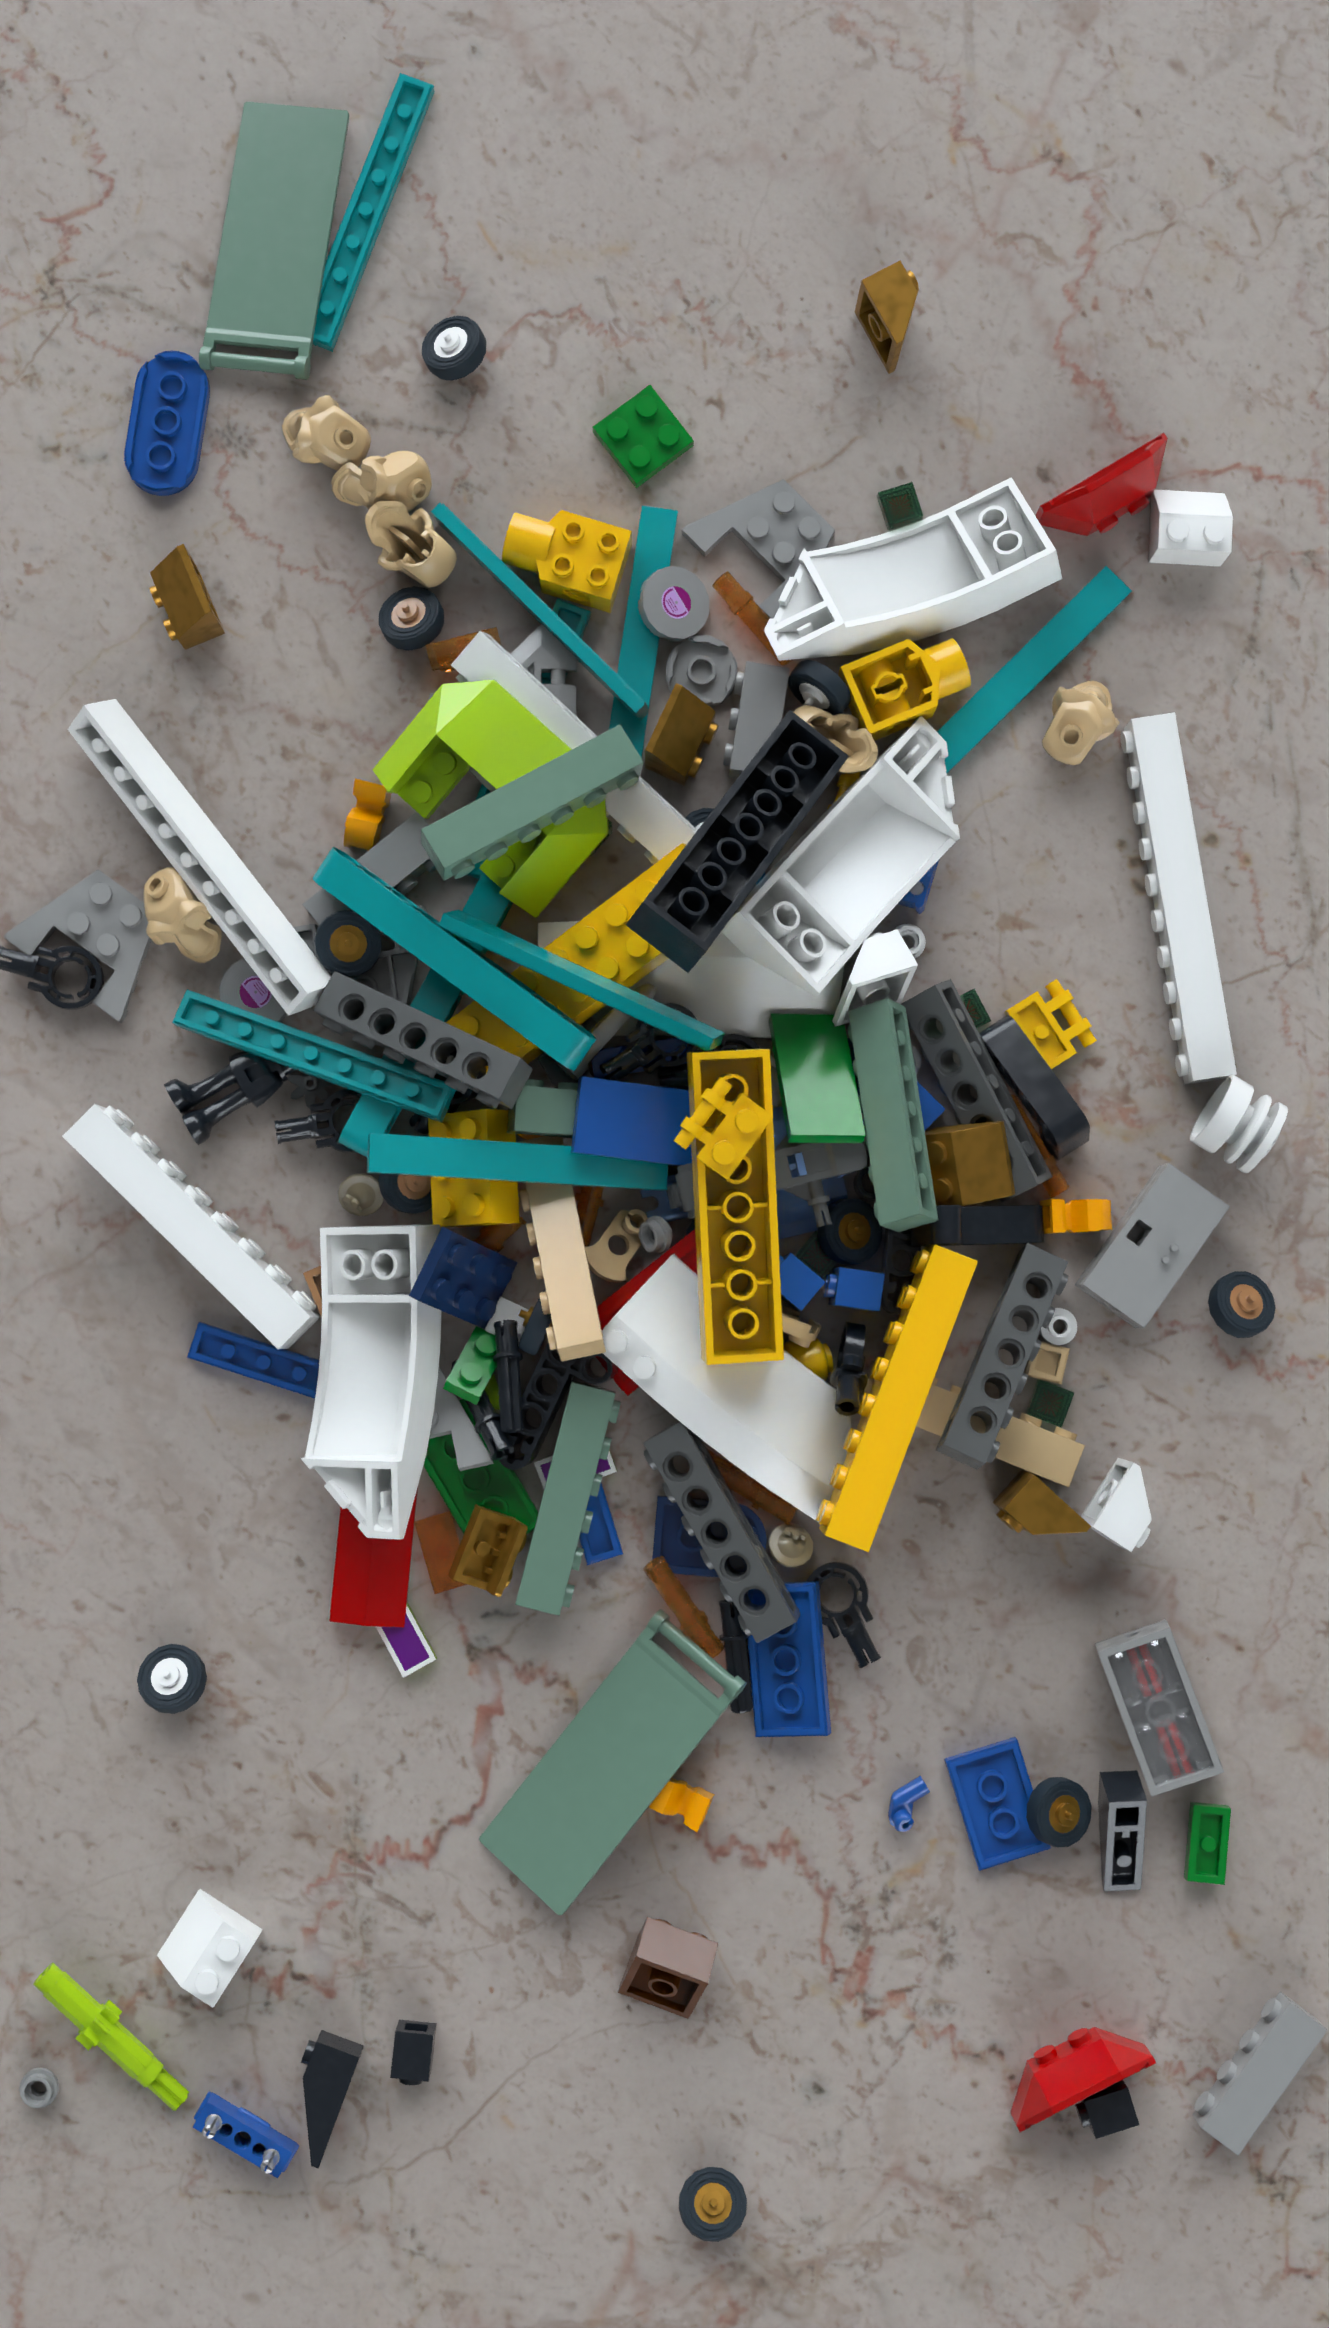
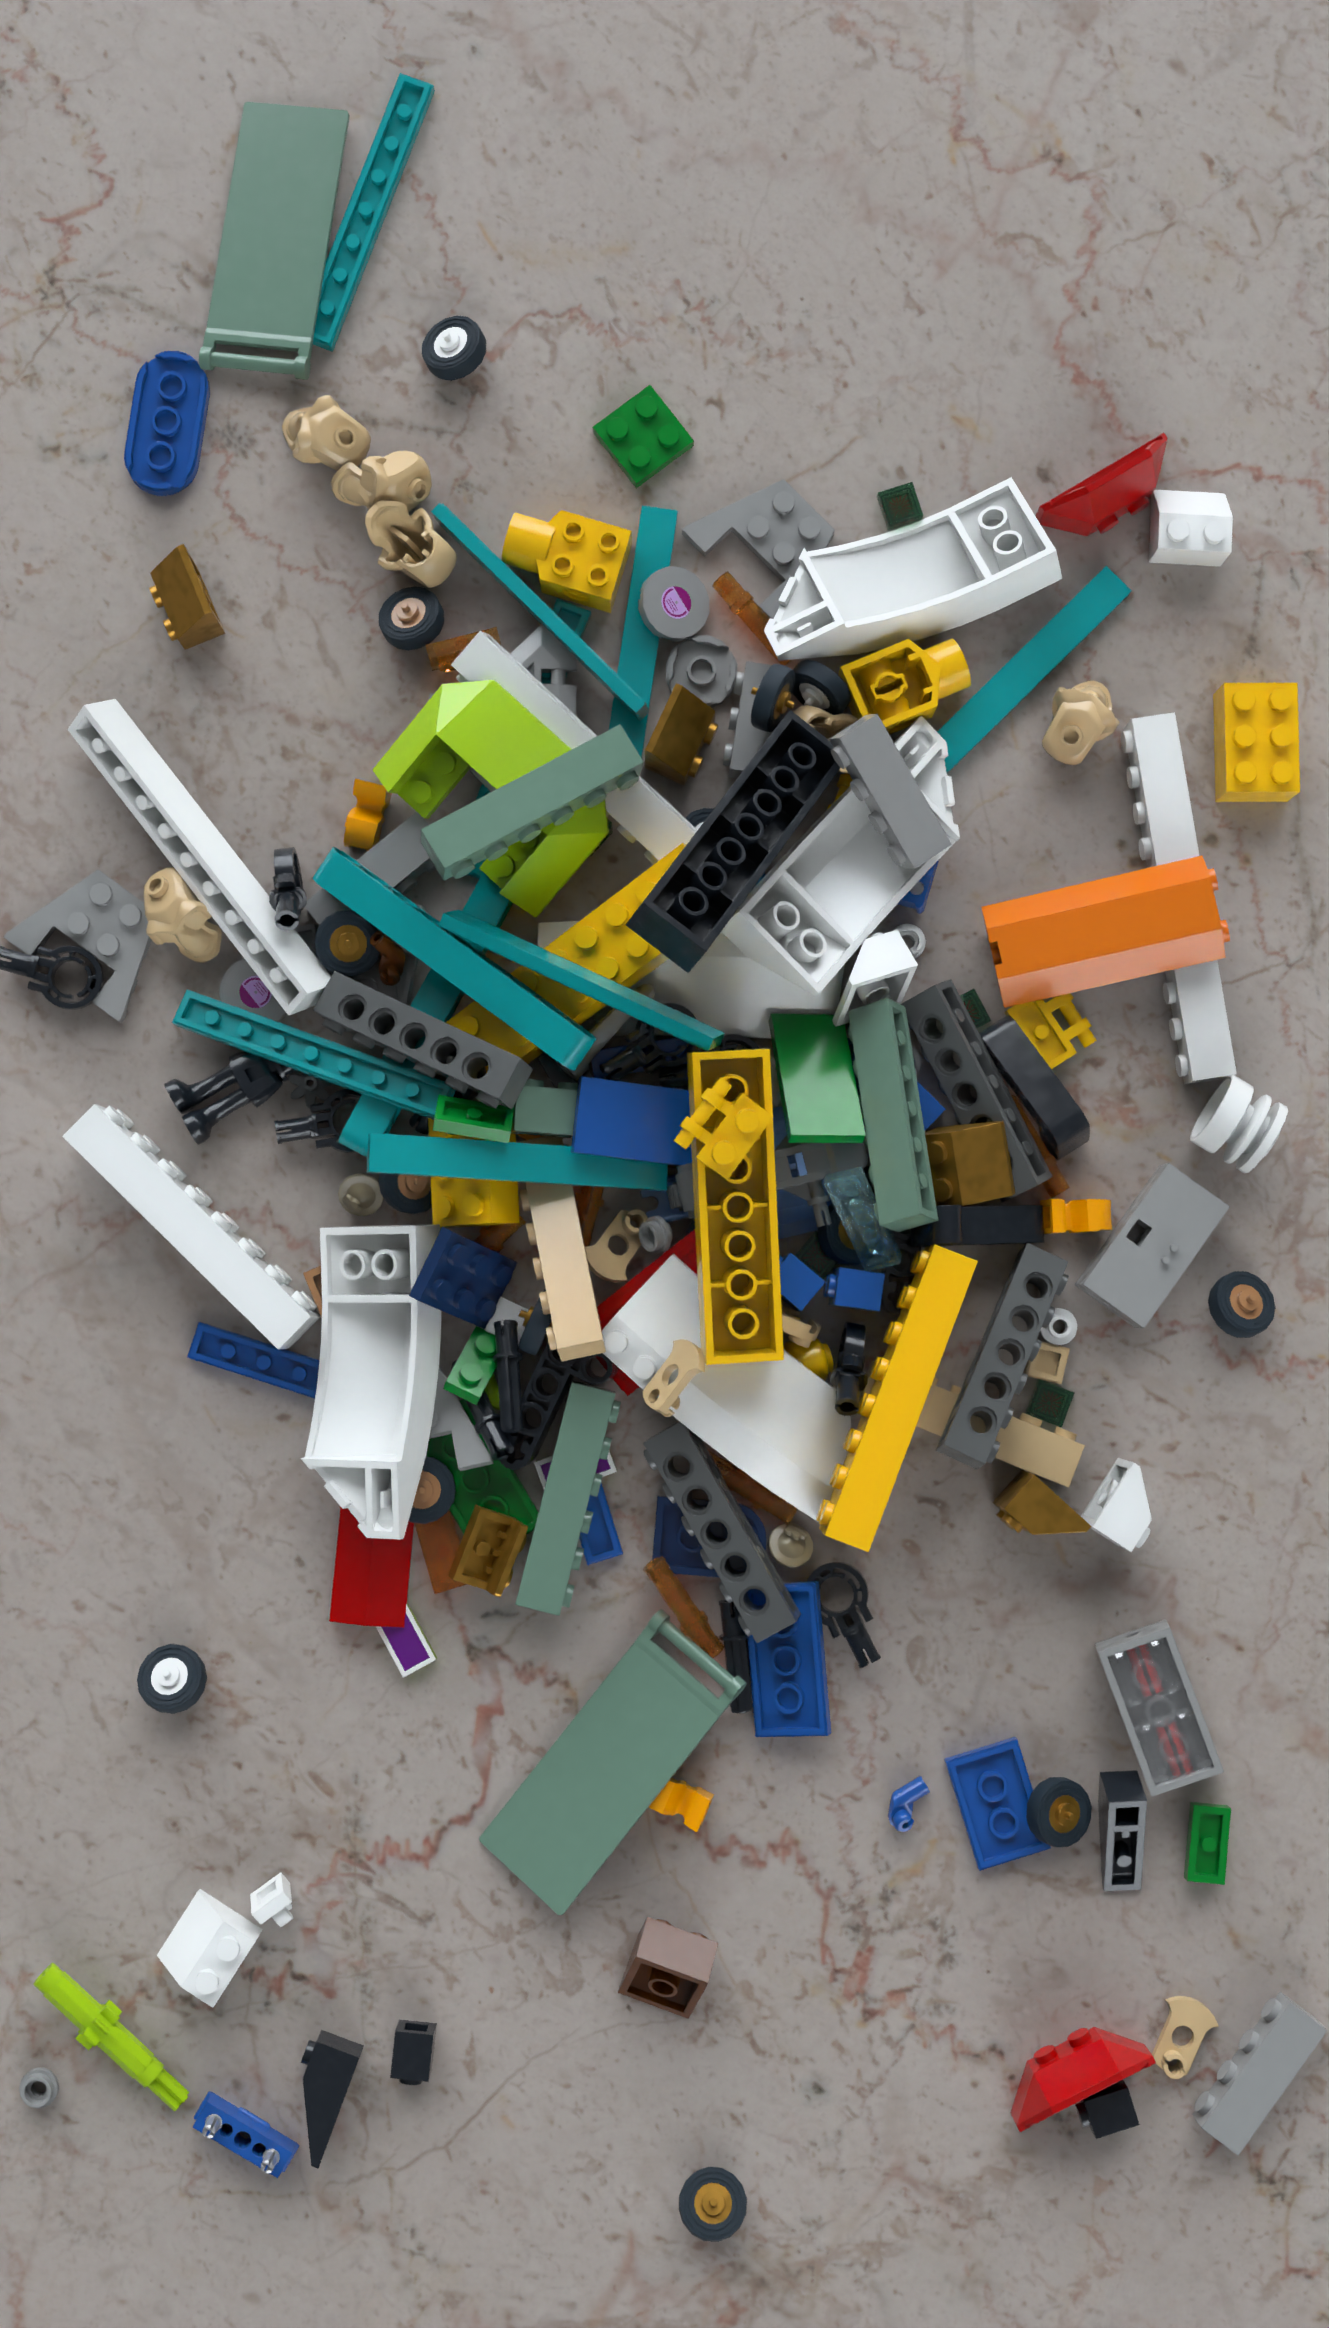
(272, 1901): none -> white tile
(289, 895): none -> black pin
(391, 958): none -> reddish brown arm
(434, 1492): none -> black wheel
(473, 1119): none -> green plate
(690, 1362): none -> tan piece
(772, 697): none -> black wheel
(855, 1206): none -> clear light blue plate
(886, 310): pearl gold slope -> none
(889, 791): none -> light grey brick
(1105, 931): none -> orange panel
(1182, 2012): none -> tan piece
(1256, 742): none -> yellow brick

